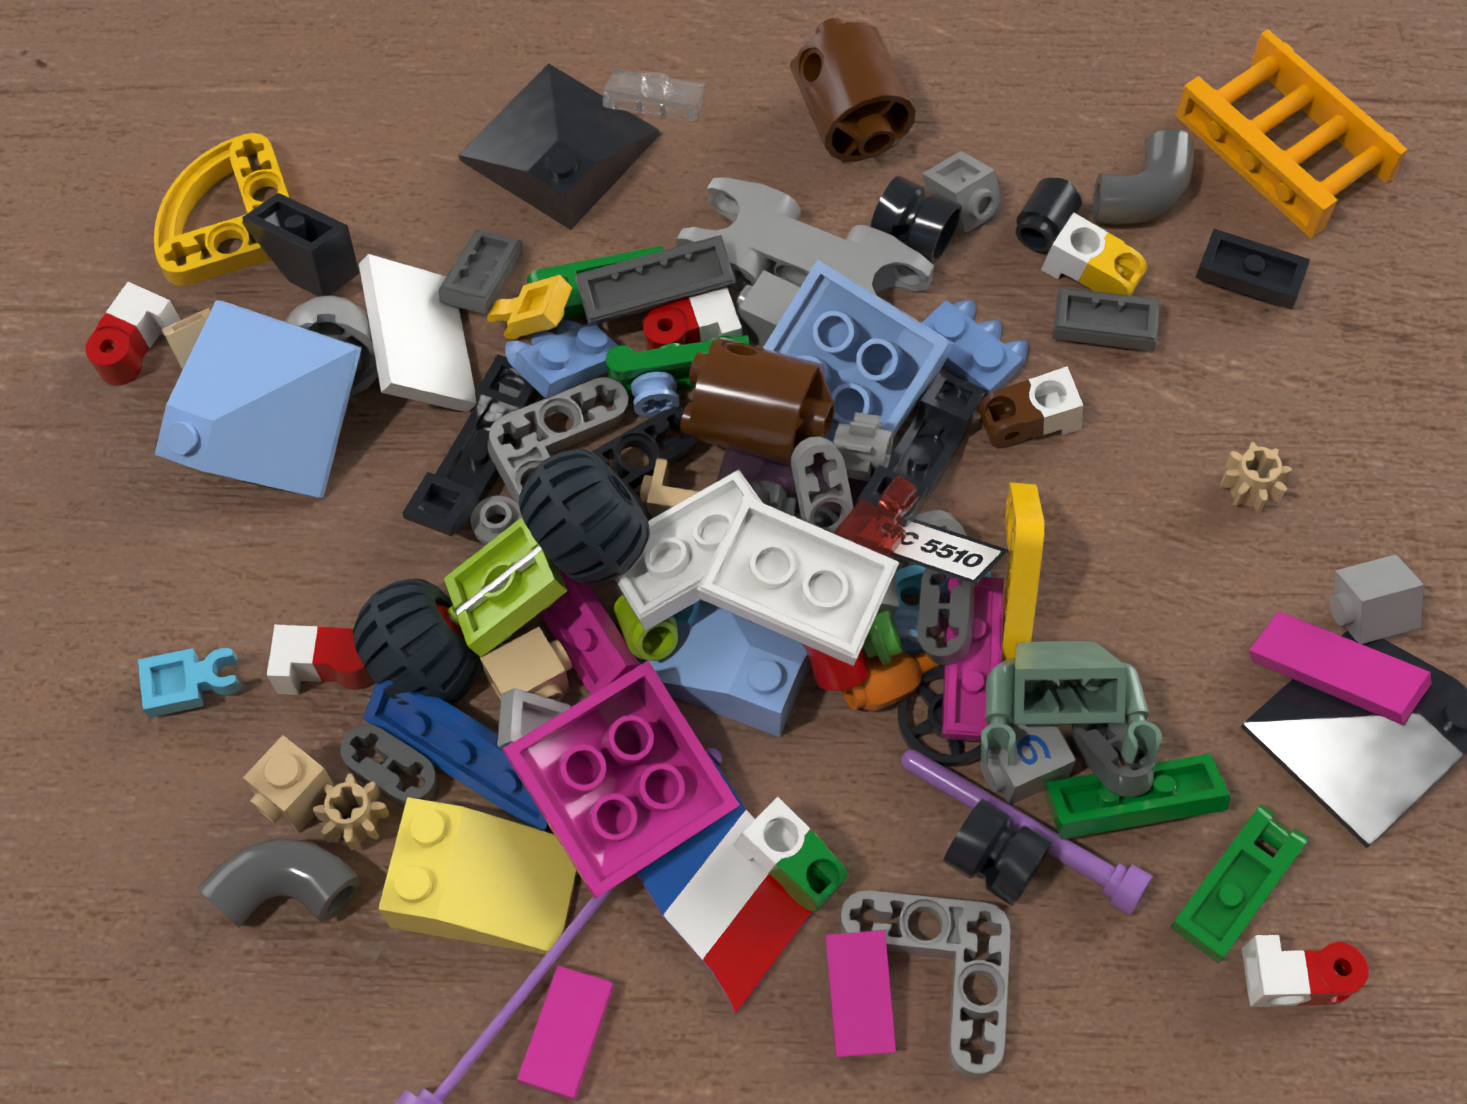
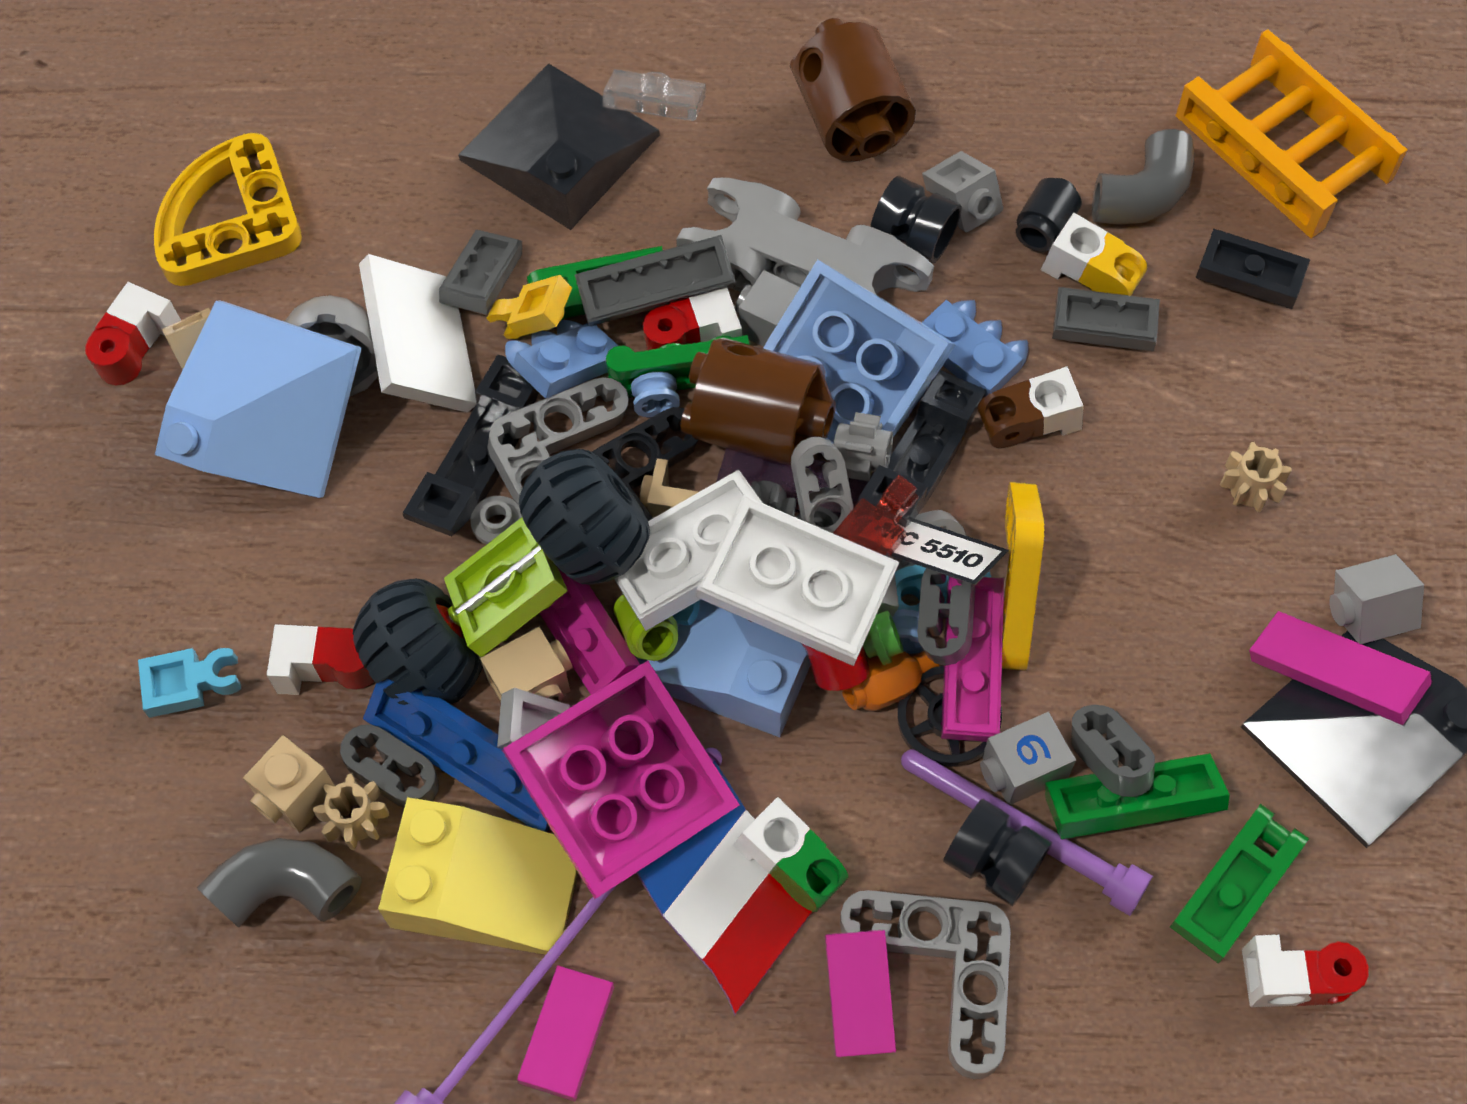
(304, 244): black slope -> none
(1065, 686): sand green torso -> none

